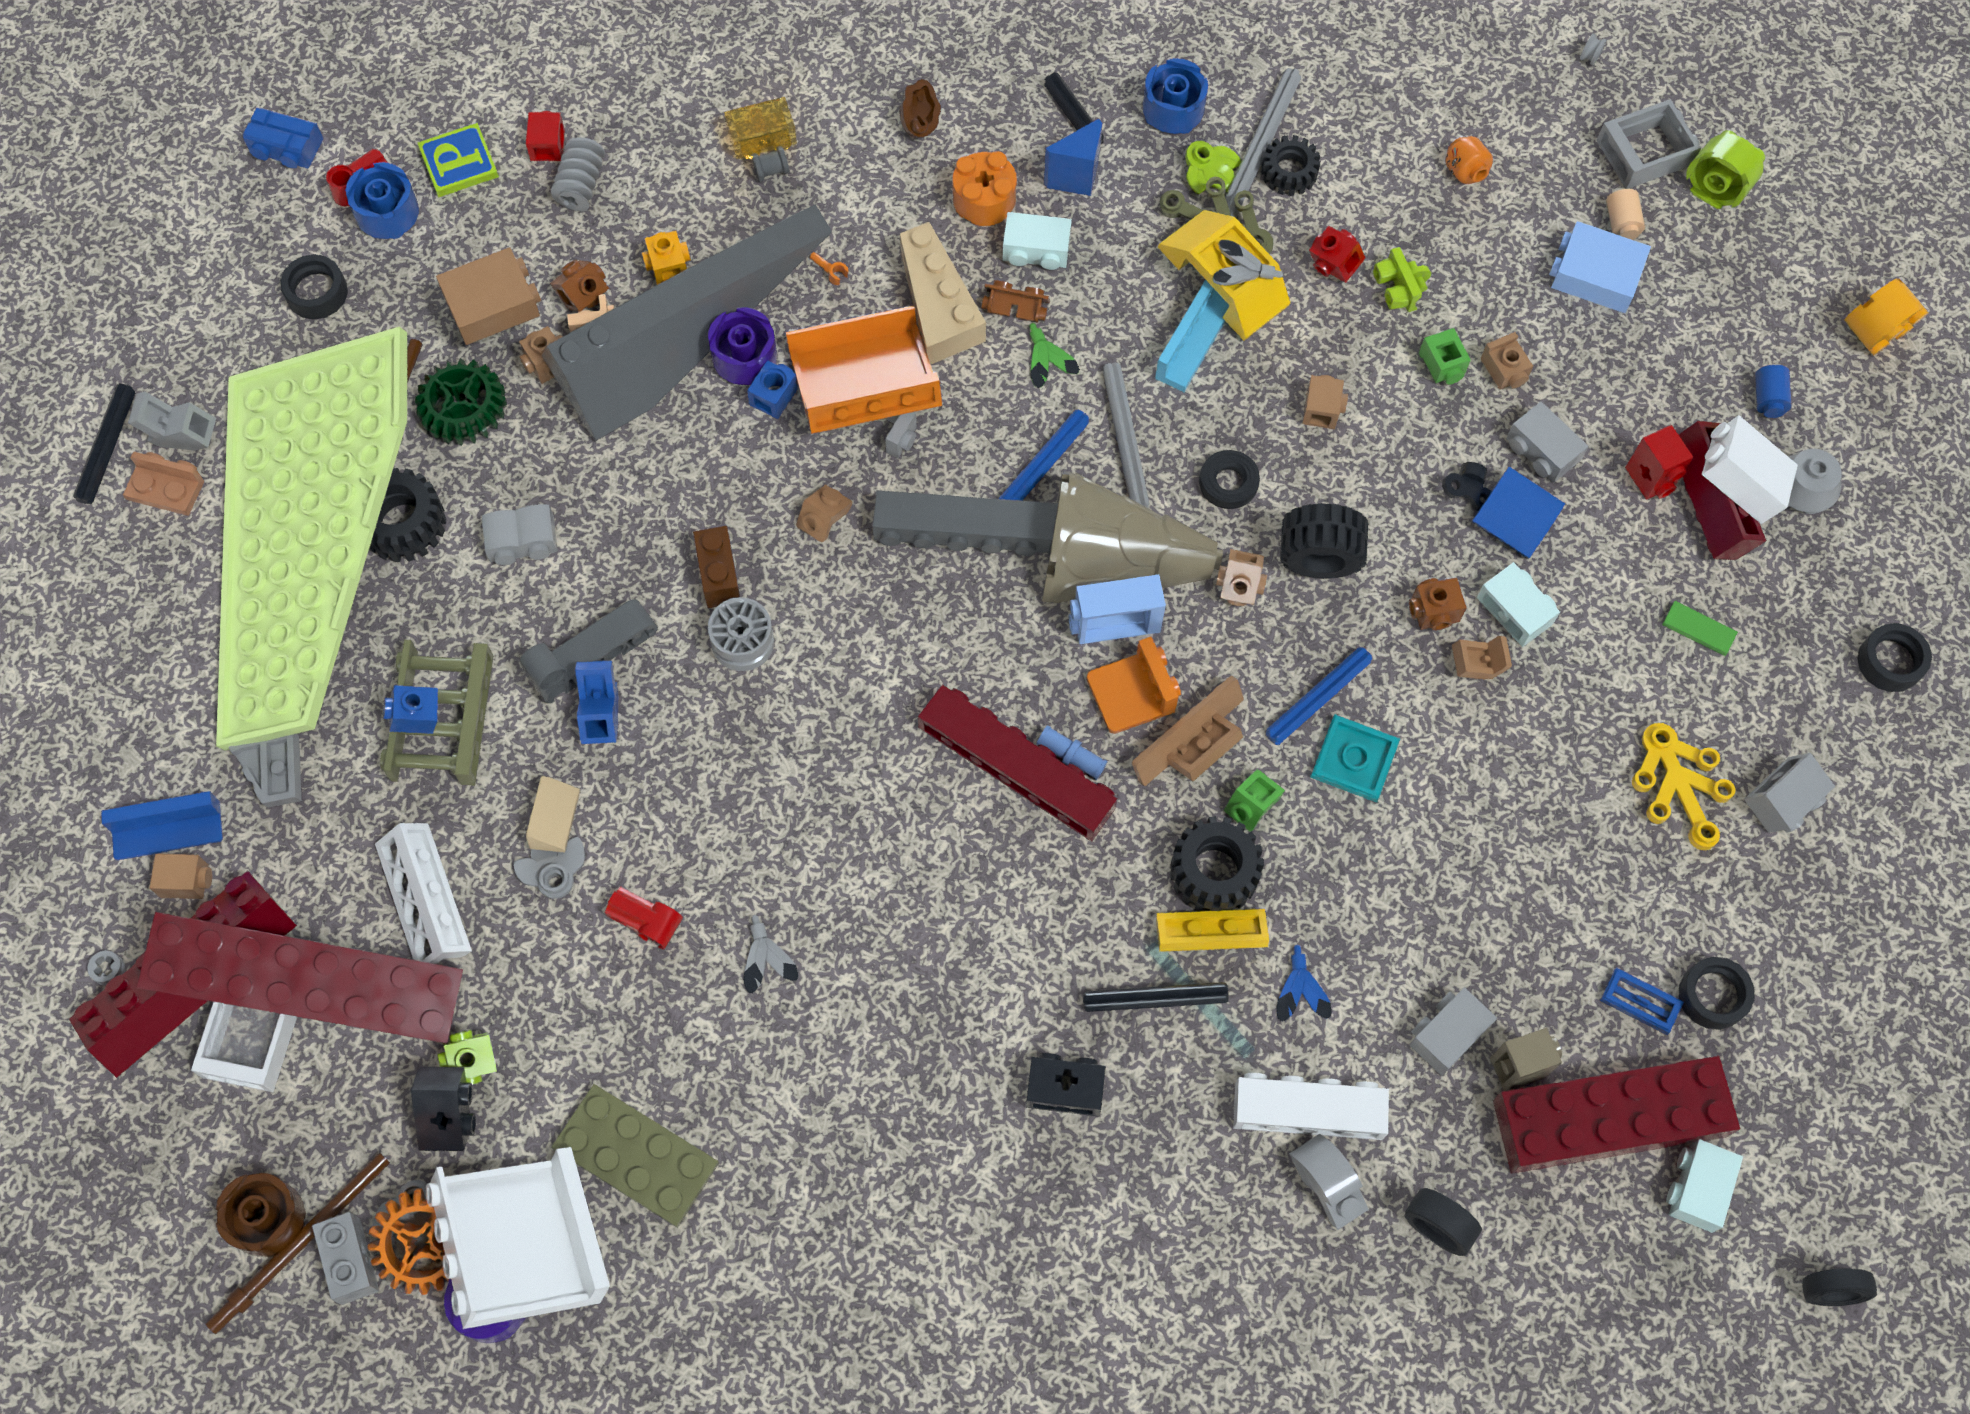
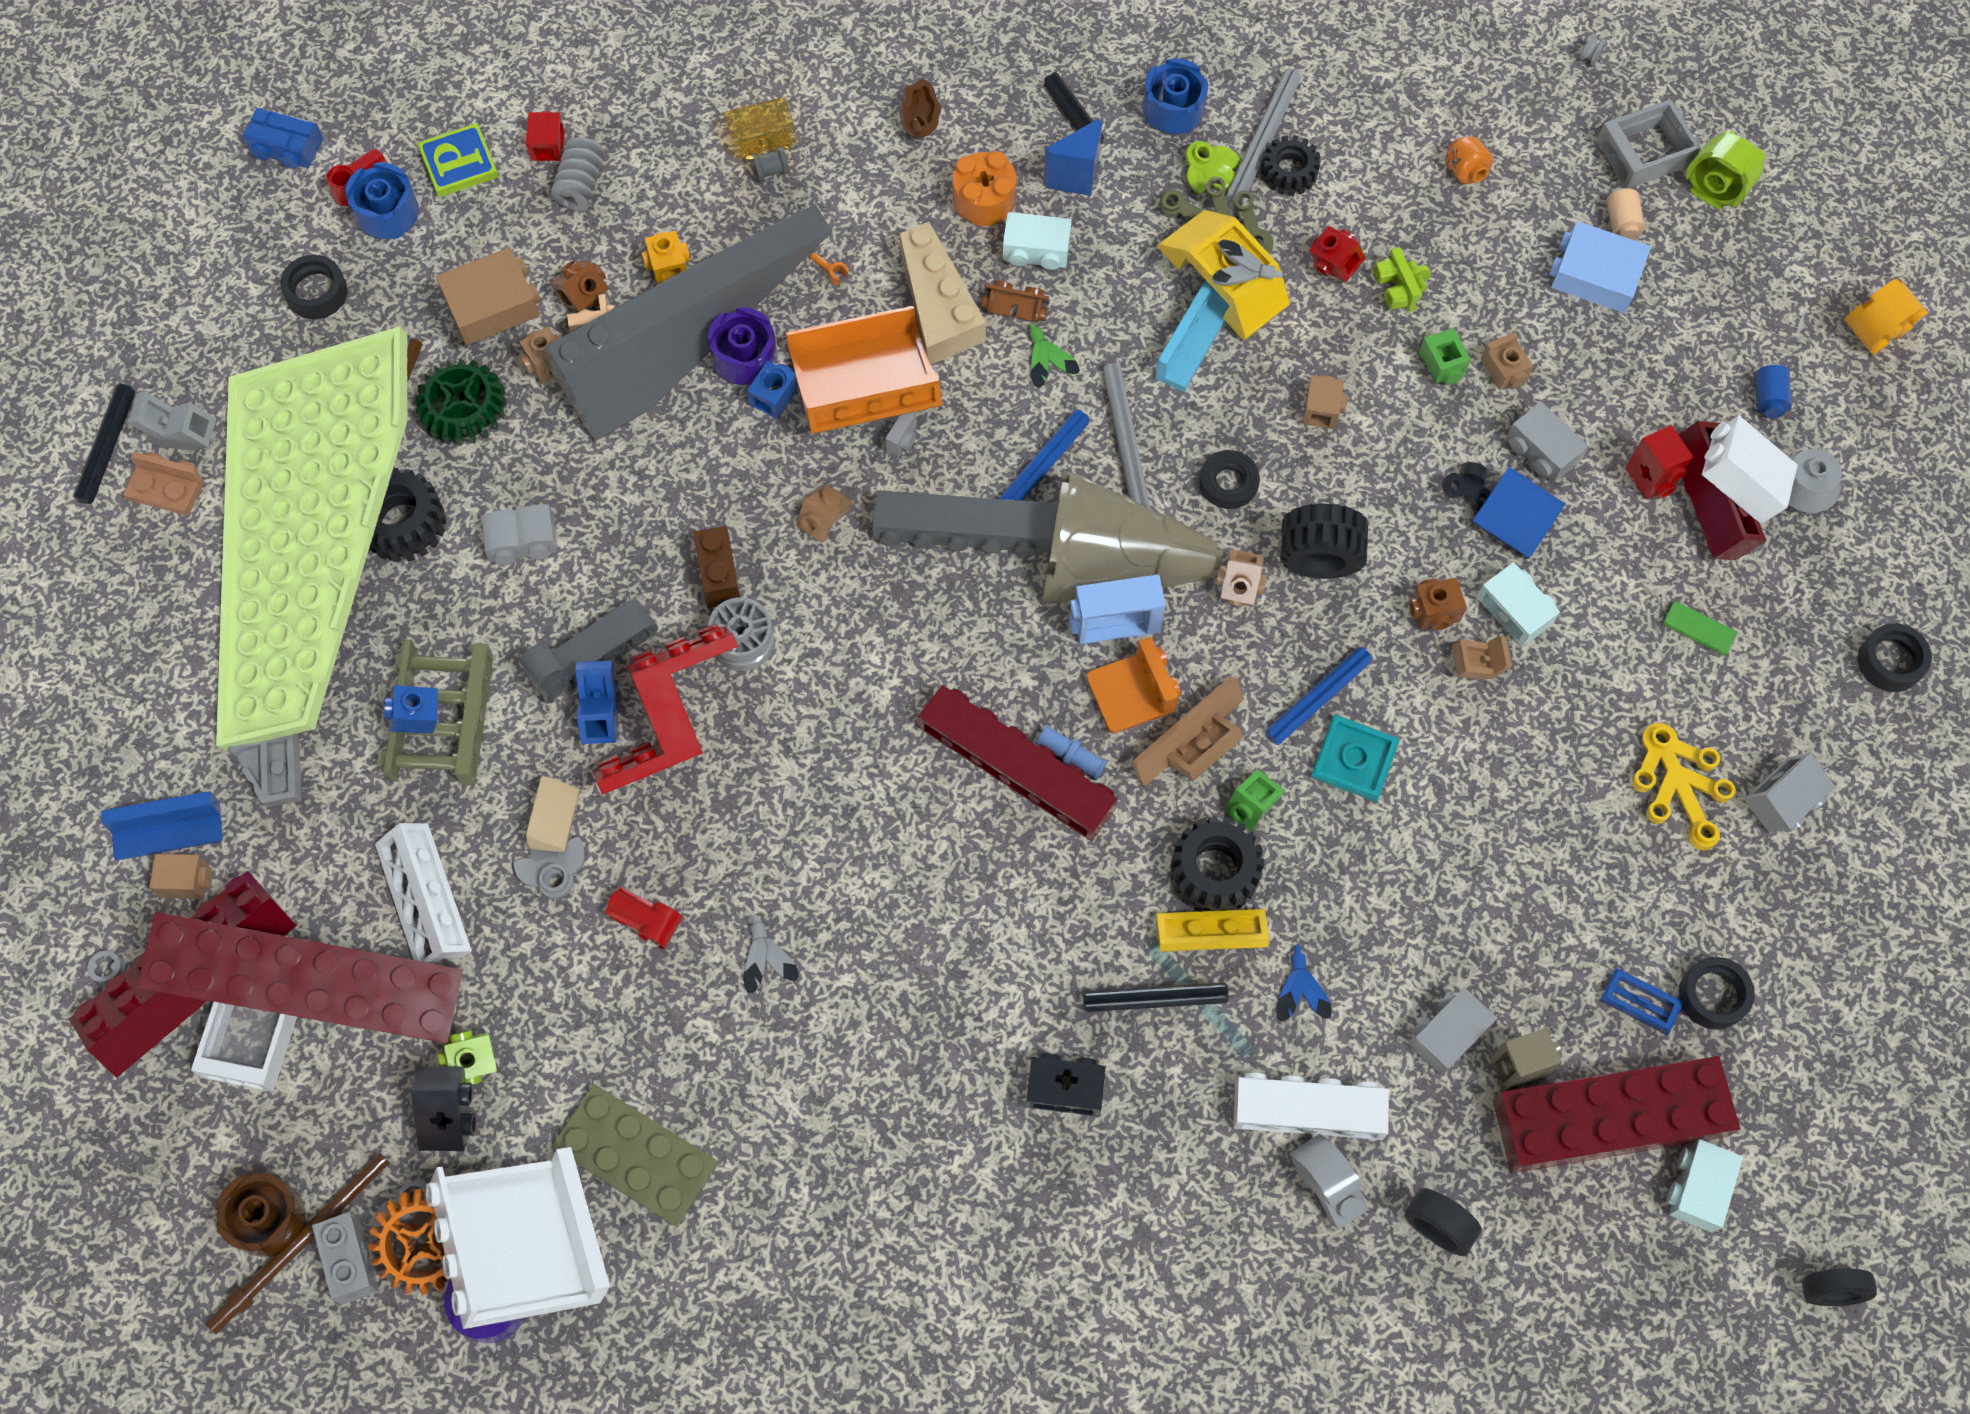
(663, 708): none -> red bracket

